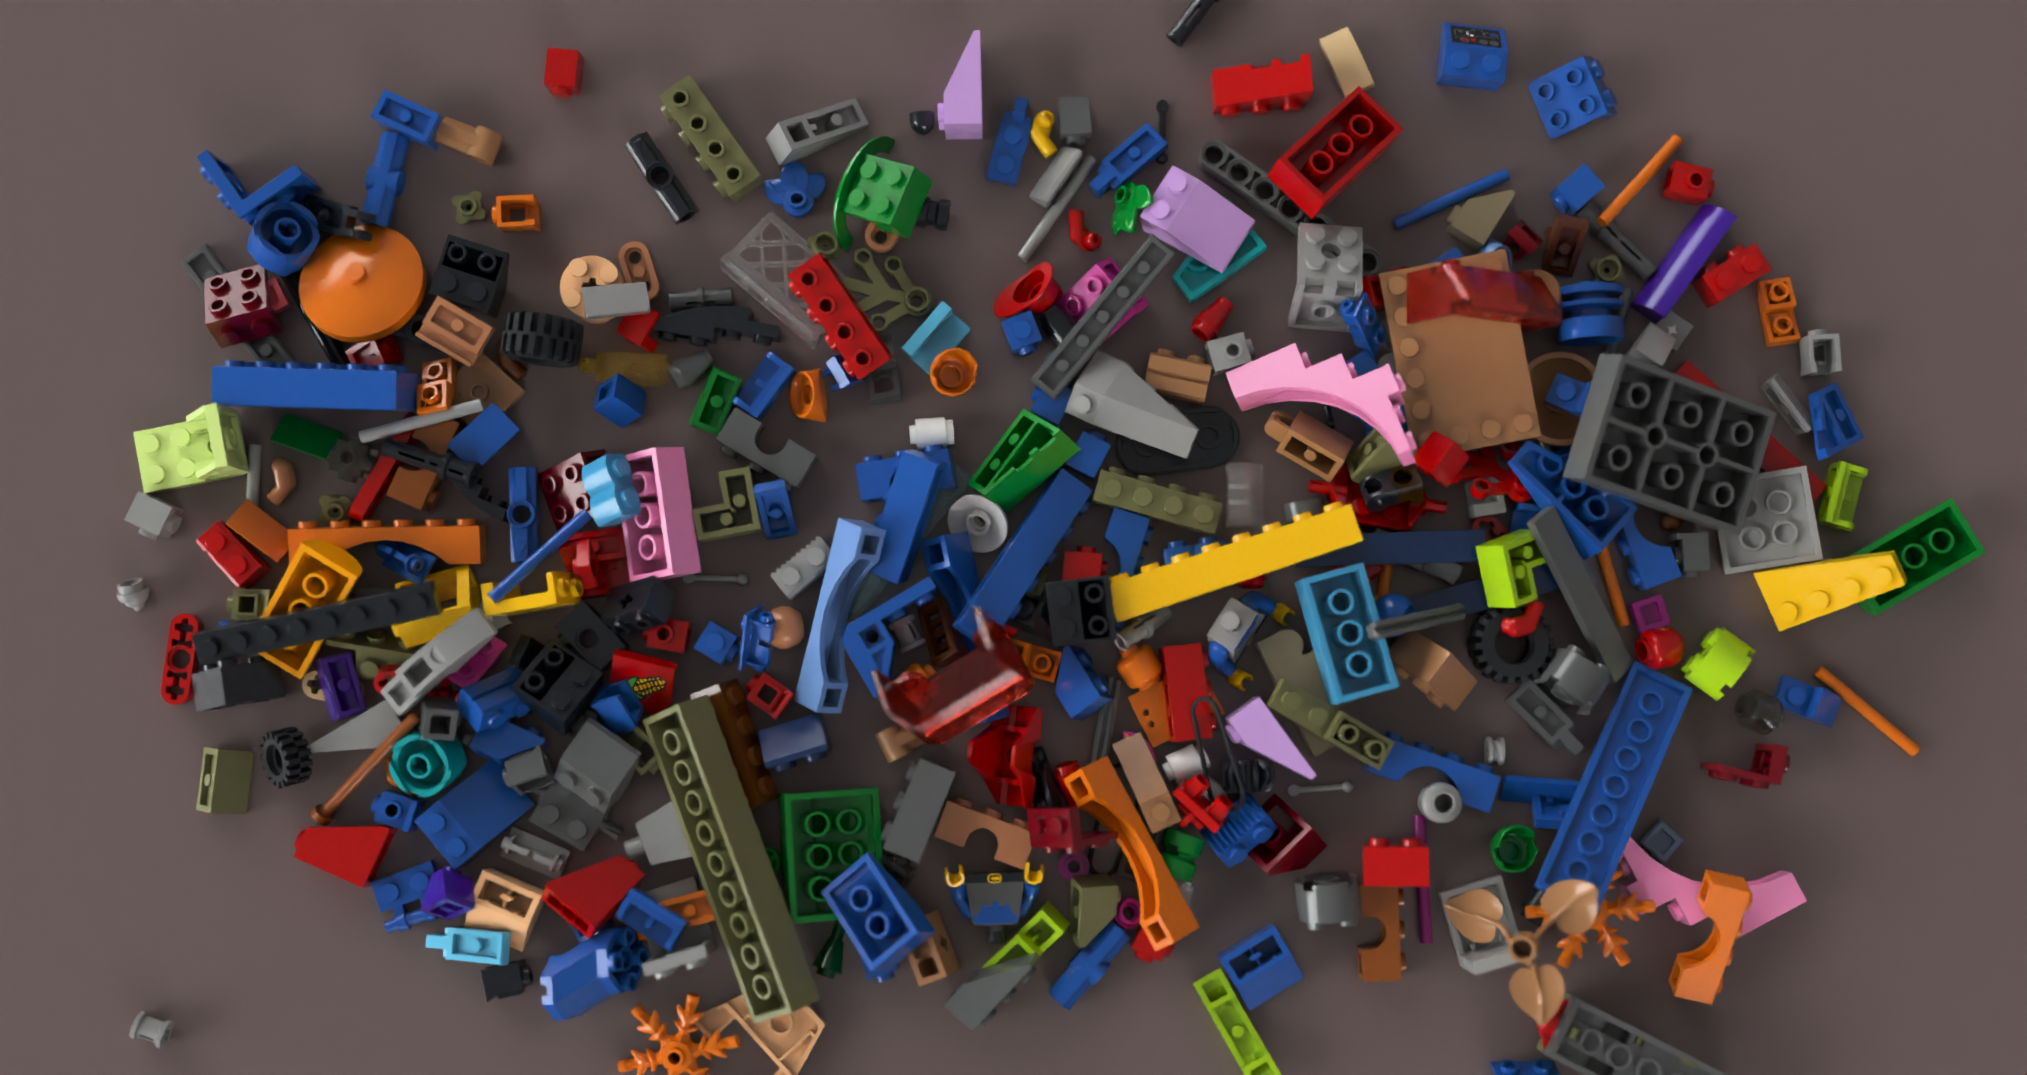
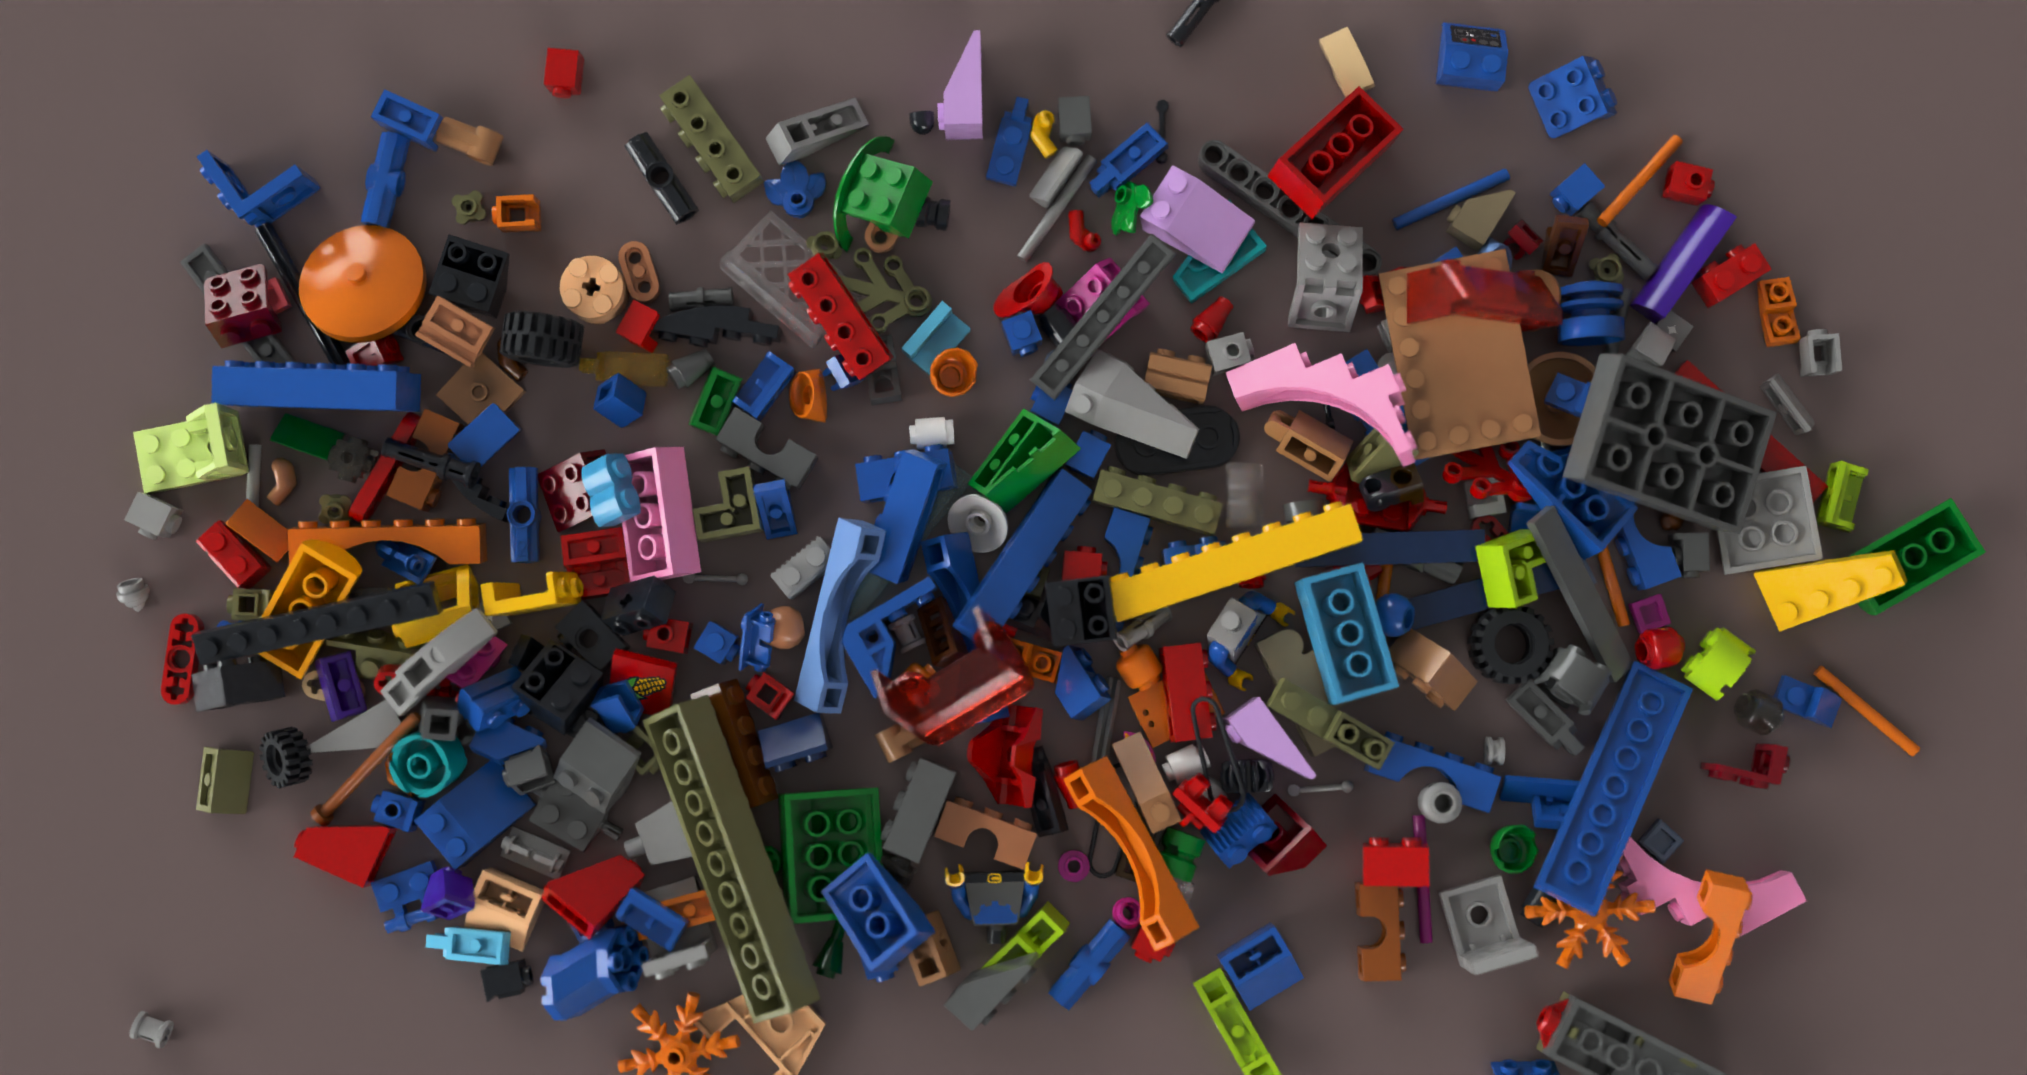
(283, 237): blue brick -> none
(338, 217): black hinge -> none
(421, 421): light grey bar -> none
(437, 386): orange slope -> none
(539, 556): blue bar -> none
(582, 559): red bracket -> none
(615, 300): light grey slope -> none
(1061, 828): dark red bracket -> none
(1091, 906): olive slope -> none
(1261, 88): red wedge -> none
(1328, 900): dark grey brick -> none
(1363, 324): blue hinge -> none
(1415, 621): dark grey axle -> none
(1440, 459): red panel -> none
(1523, 624): red arm -> none
(1534, 989): medium nougat plant -> none
(1832, 421): blue wing -> none

